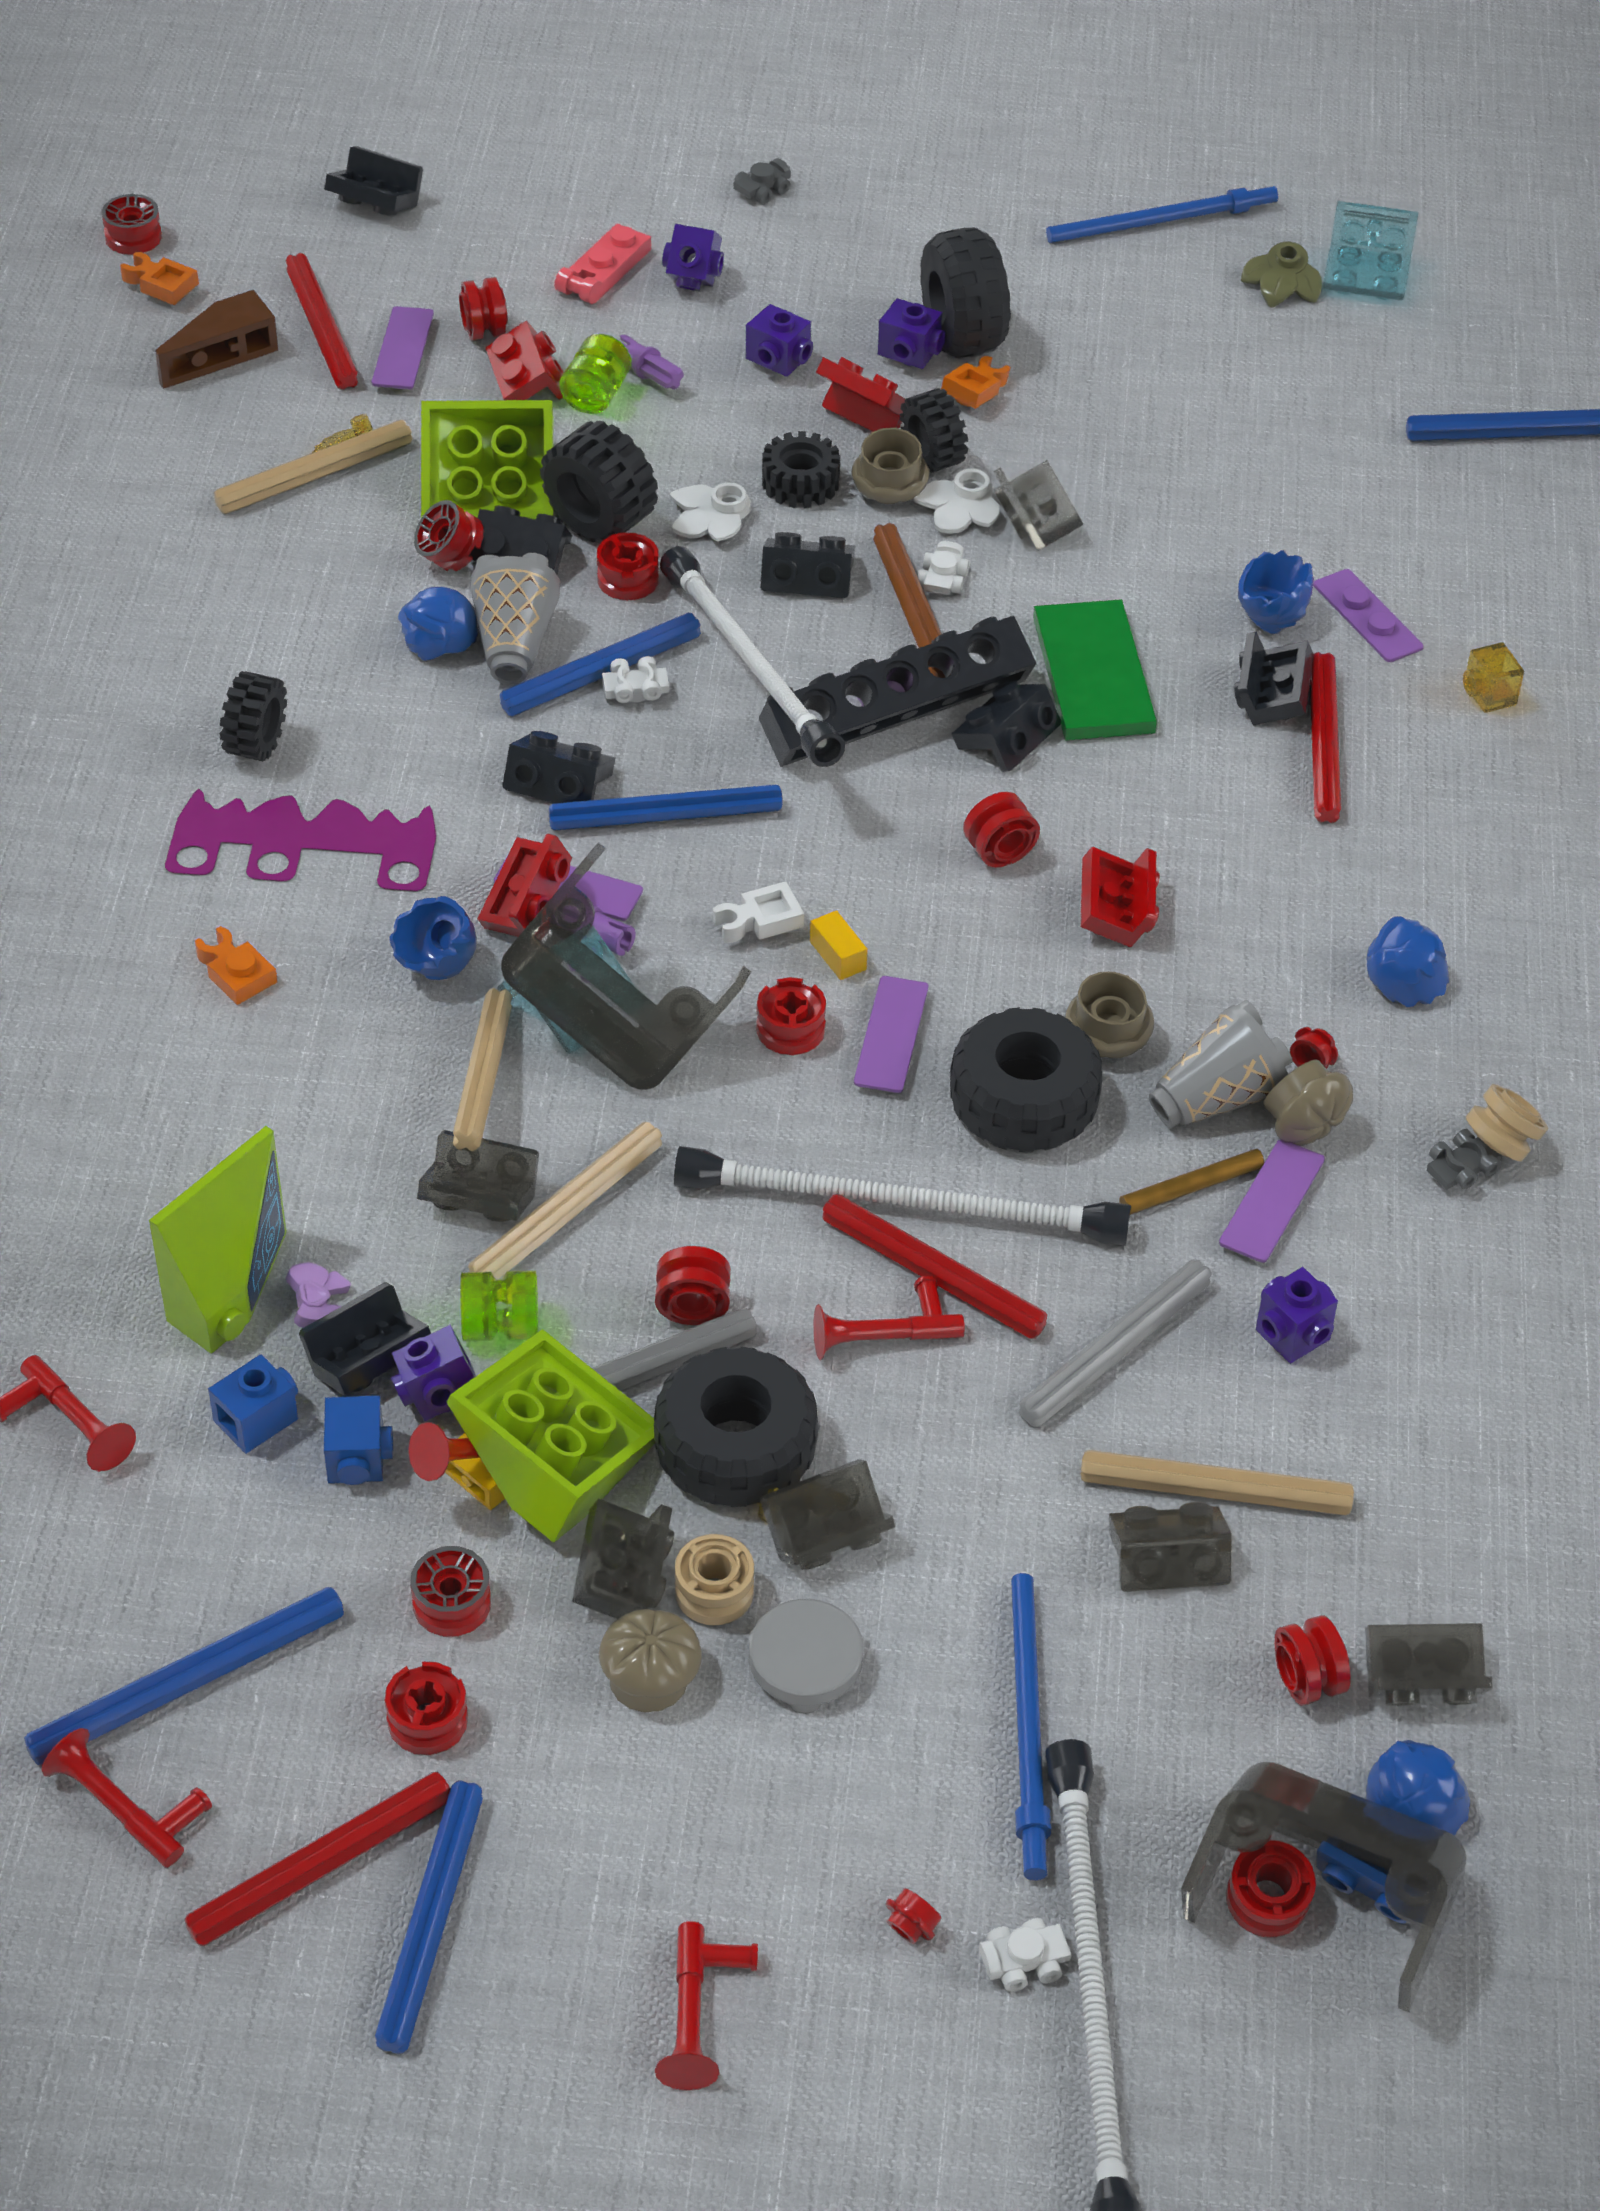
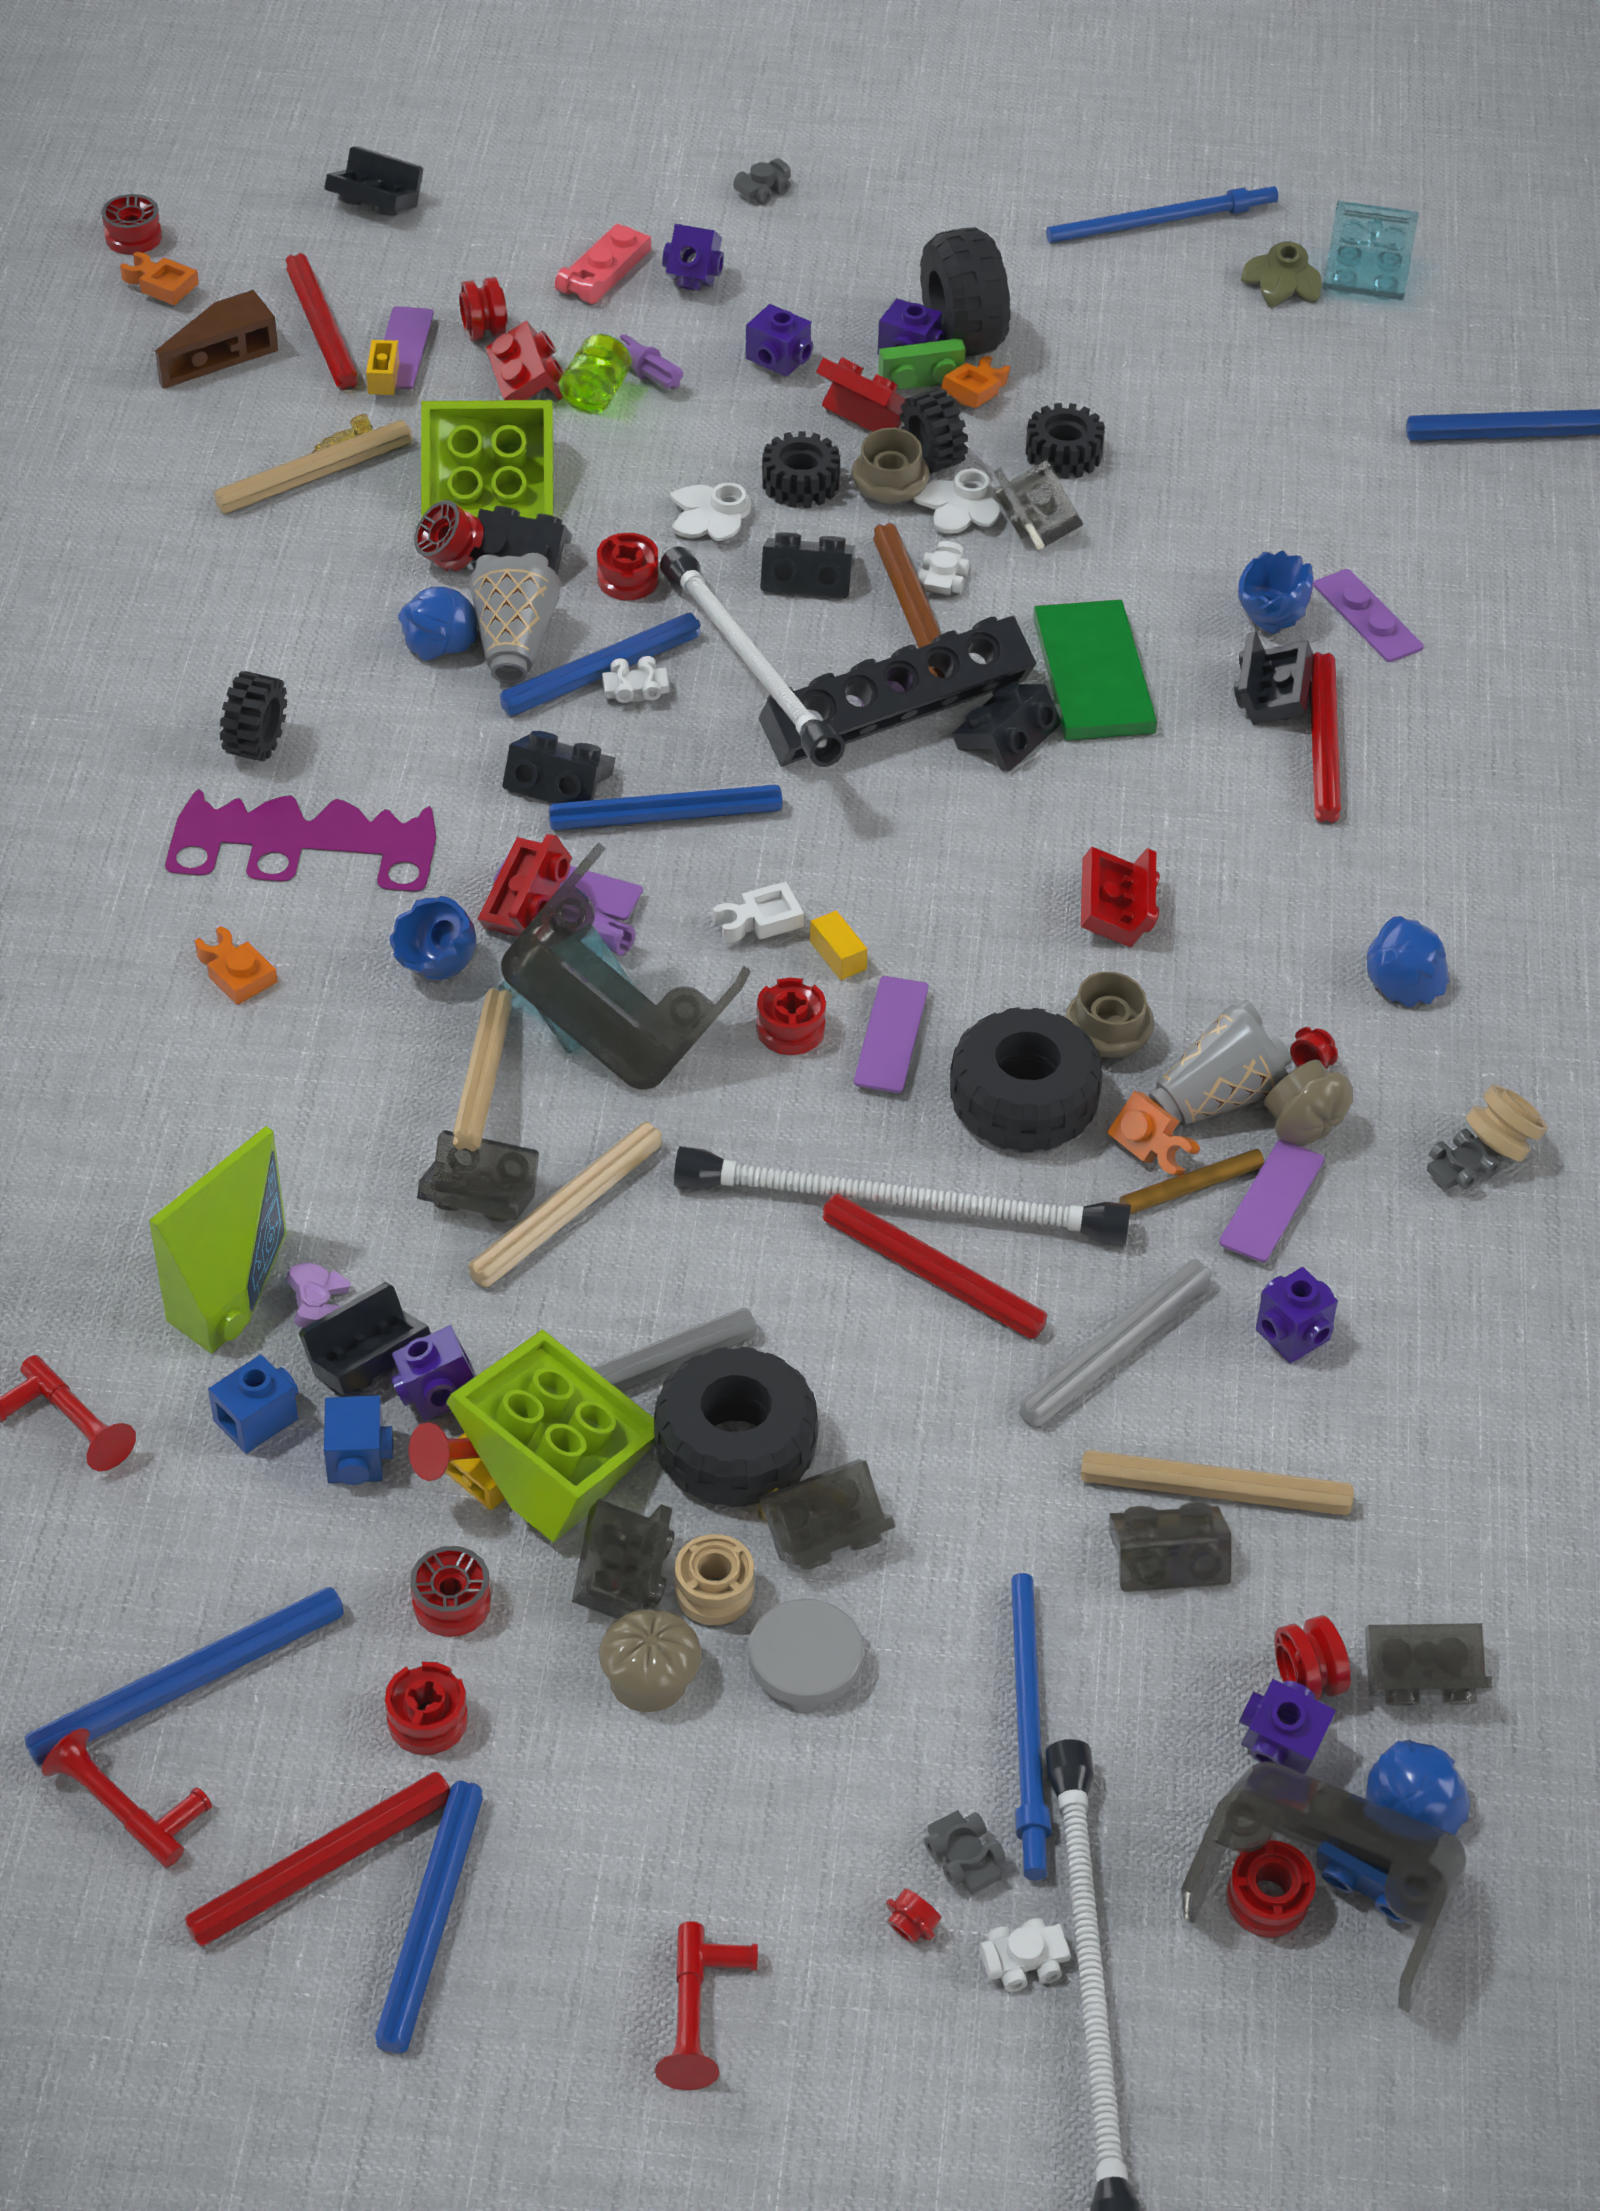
(382, 367): none -> yellow piece
(480, 1300): clear neon green wheel -> none
(599, 481): black tyre -> none
(692, 1285): red wheel -> none
(921, 363): none -> bright green plate
(932, 1325): red piece -> none
(965, 1855): none -> dark grey piece
(1001, 829): red wheel -> none
(1066, 439): none -> black tyre
(1147, 1133): none -> orange plate
(1285, 1725): none -> dark purple brick
(1493, 677): clear yellow plate -> none

